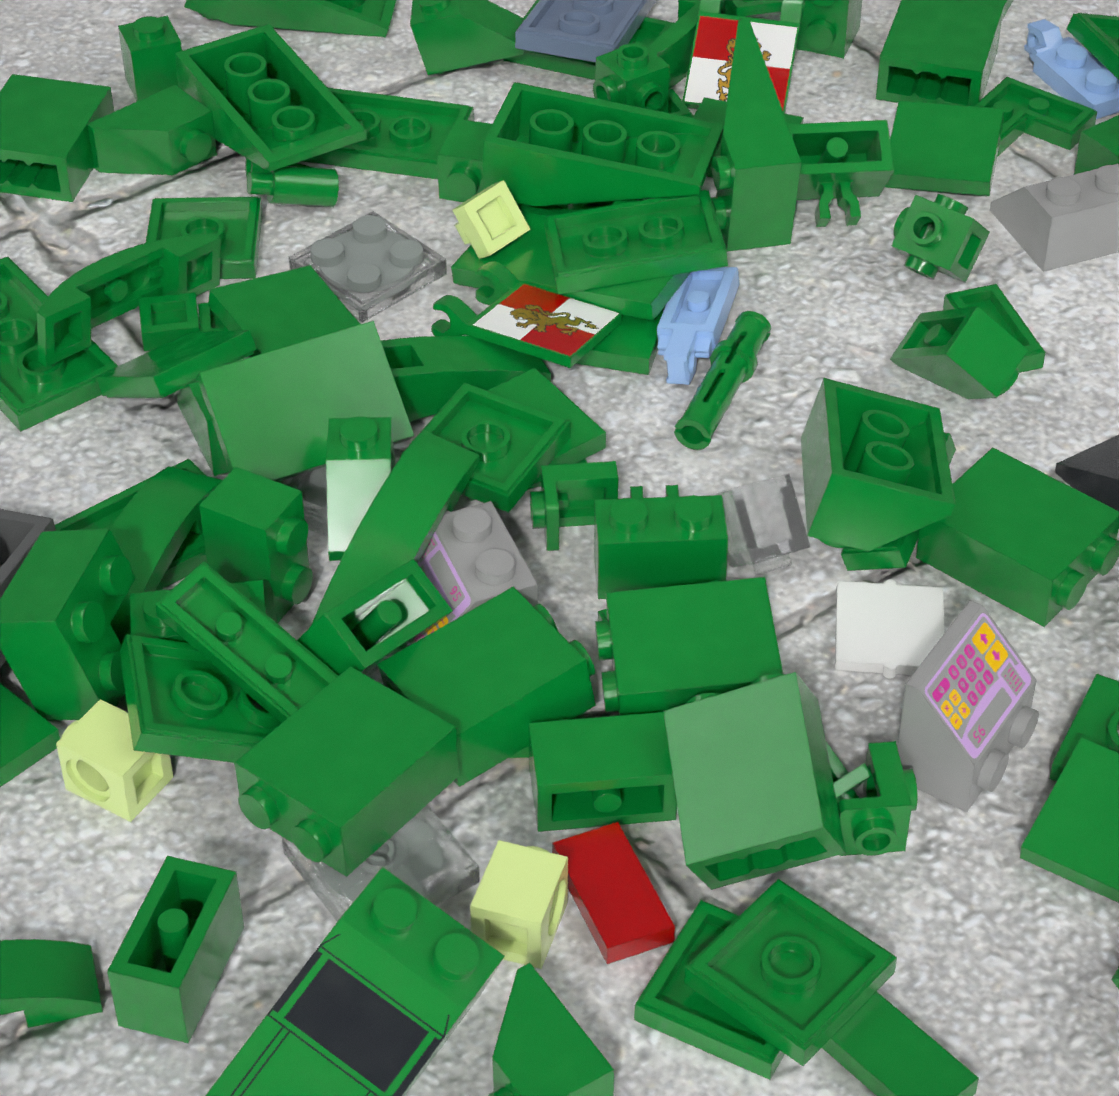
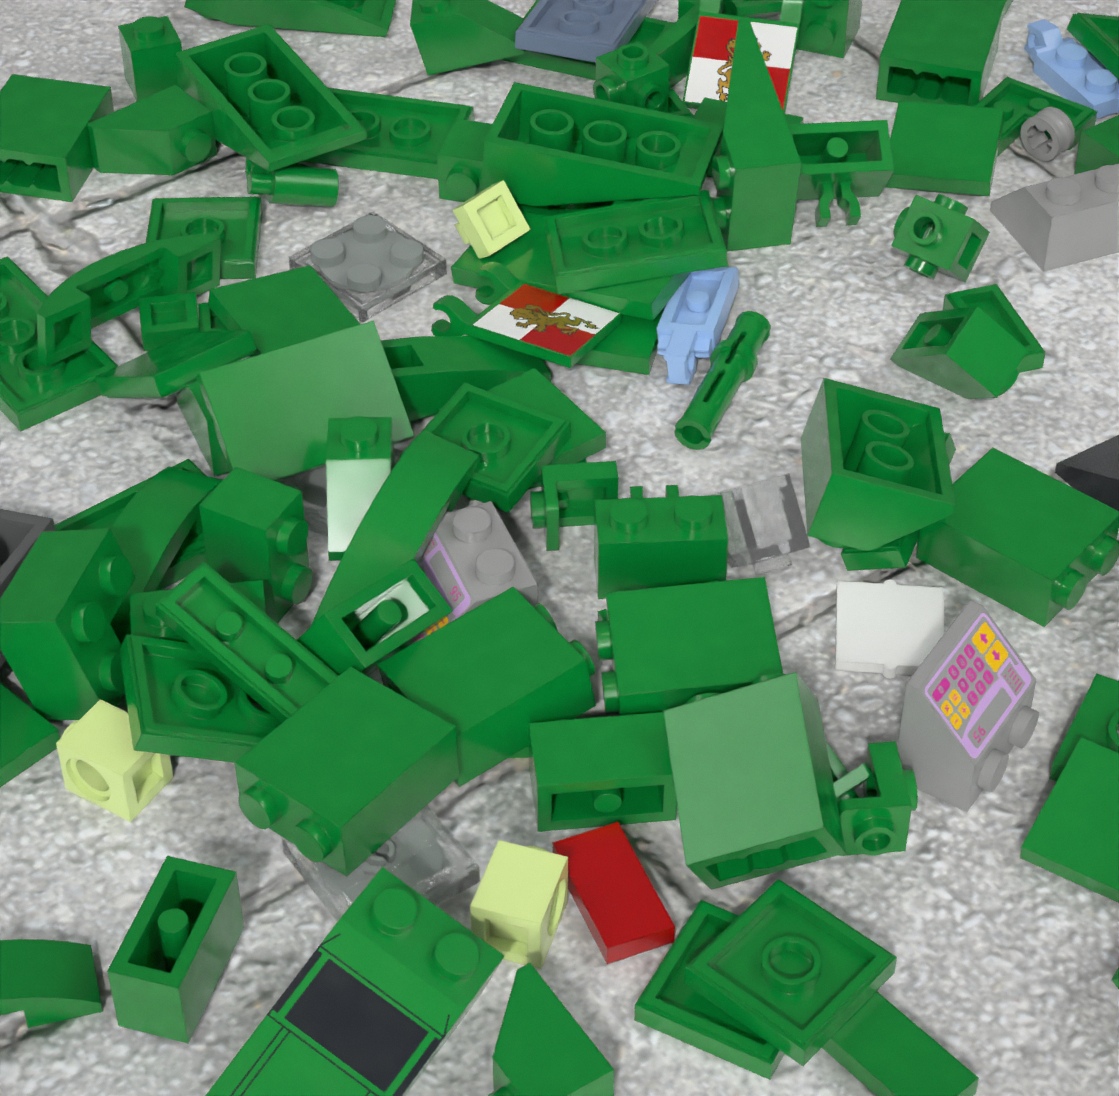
(1058, 126): none -> light grey bush

